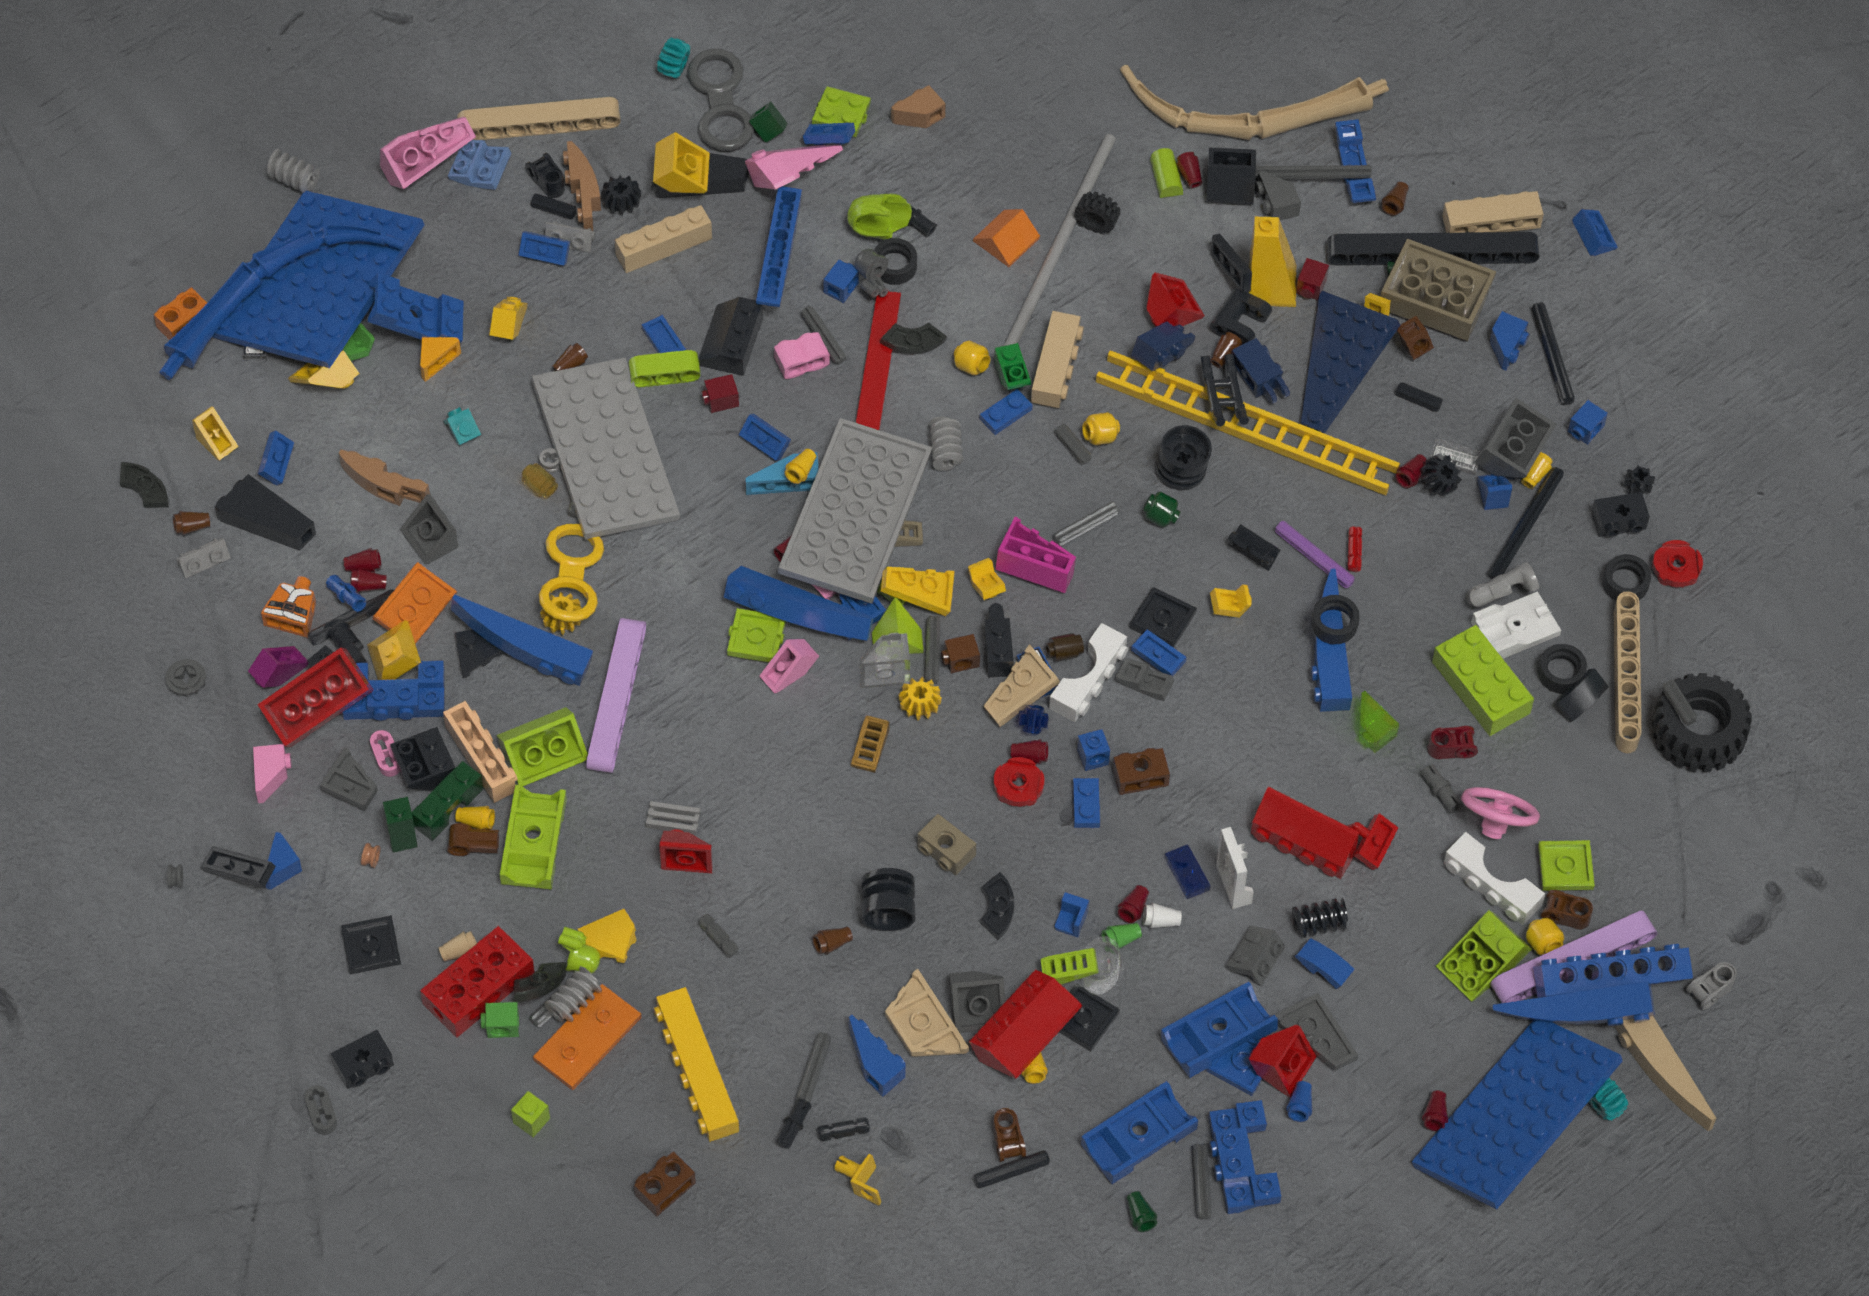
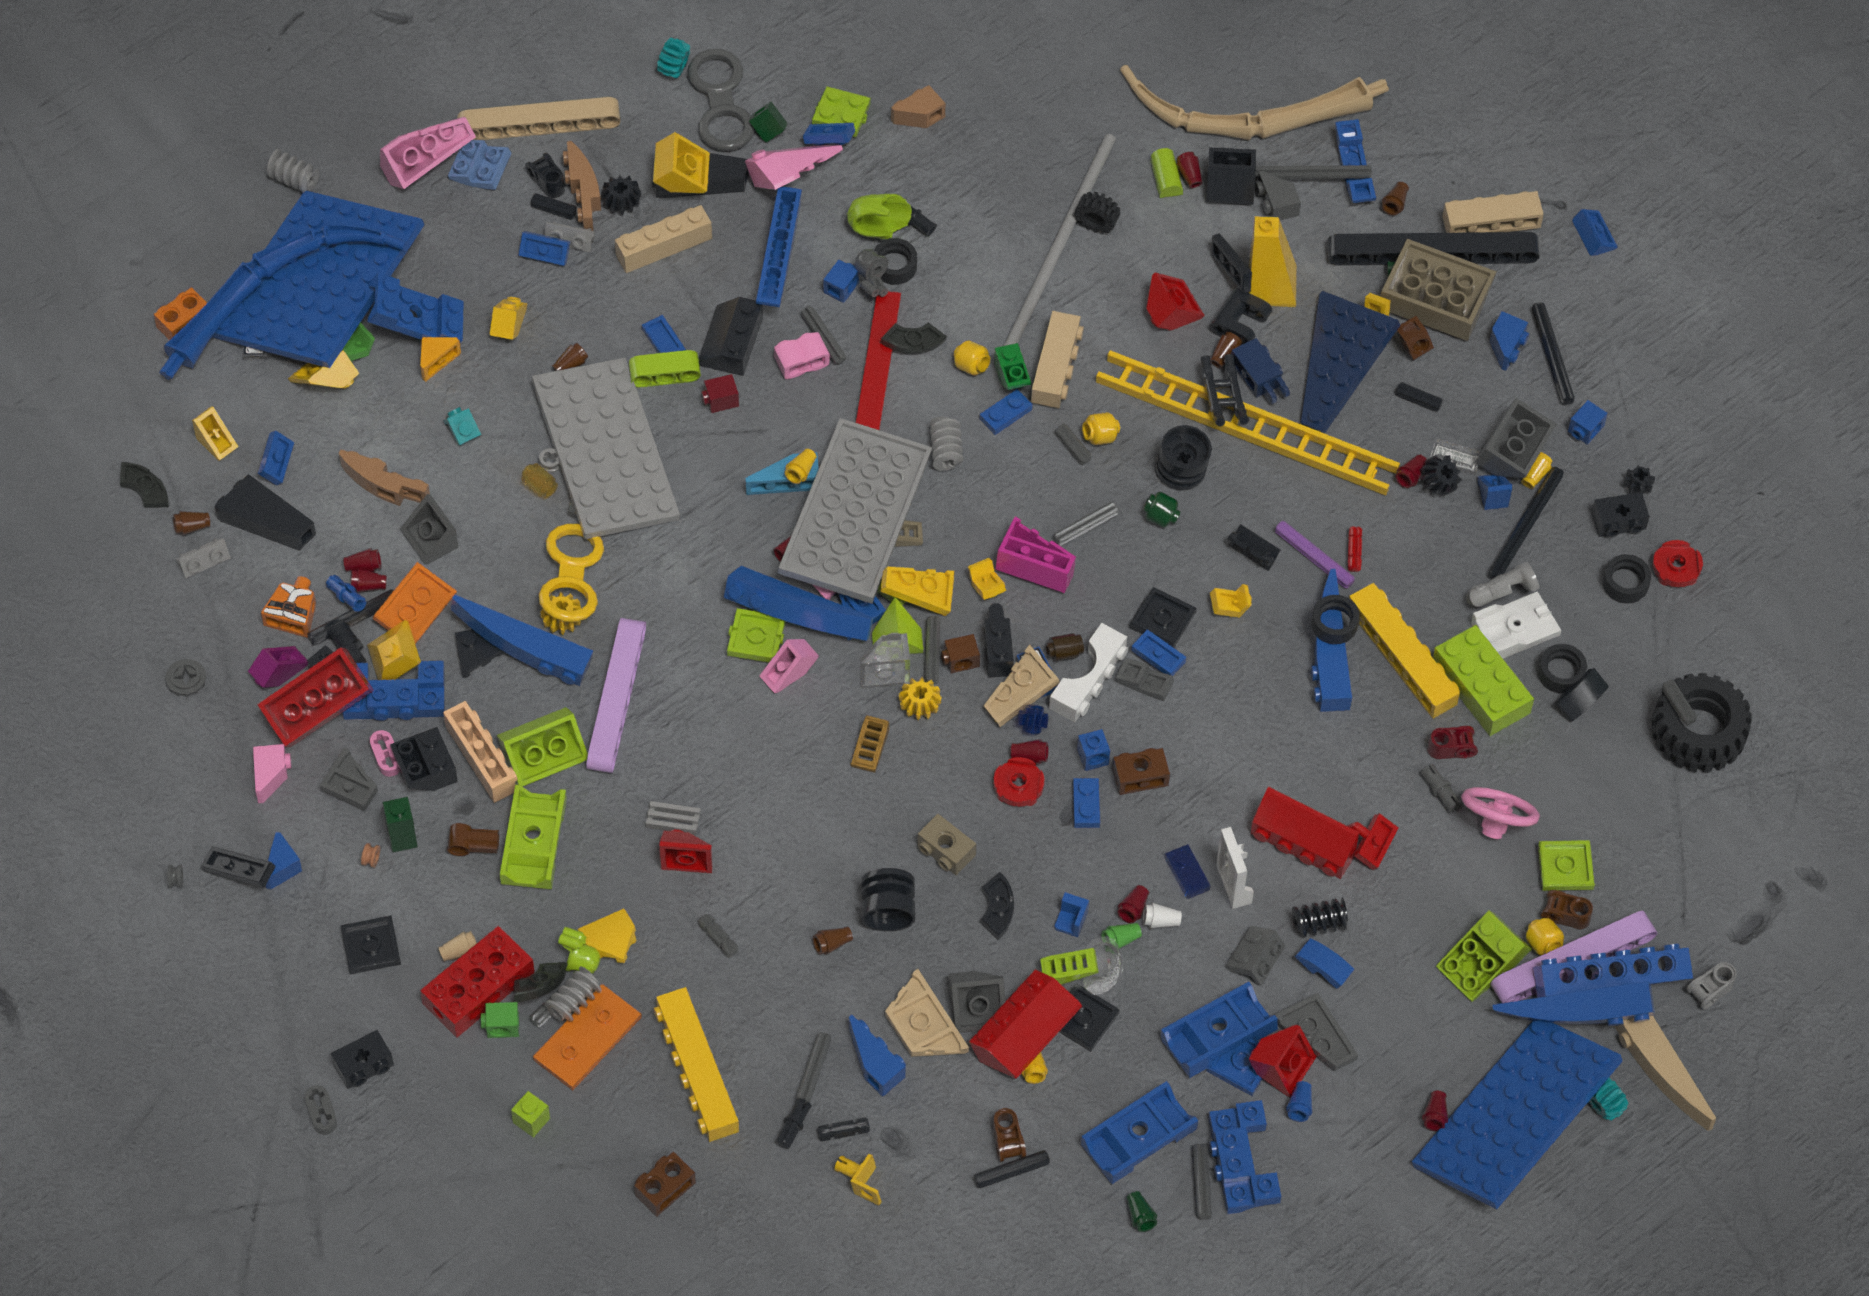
(434, 811): dark green arch -> none
(478, 817): yellow cone -> none
(764, 437): blue plate -> none
(1008, 236): orange slope -> none
(1161, 345): dark blue hinge -> none
(1312, 279): dark red brick -> none
(1375, 724): clear neon green slope -> none
(1405, 651): none -> yellow brick
(1517, 899): white arch -> none
(1627, 681): tan beam -> none

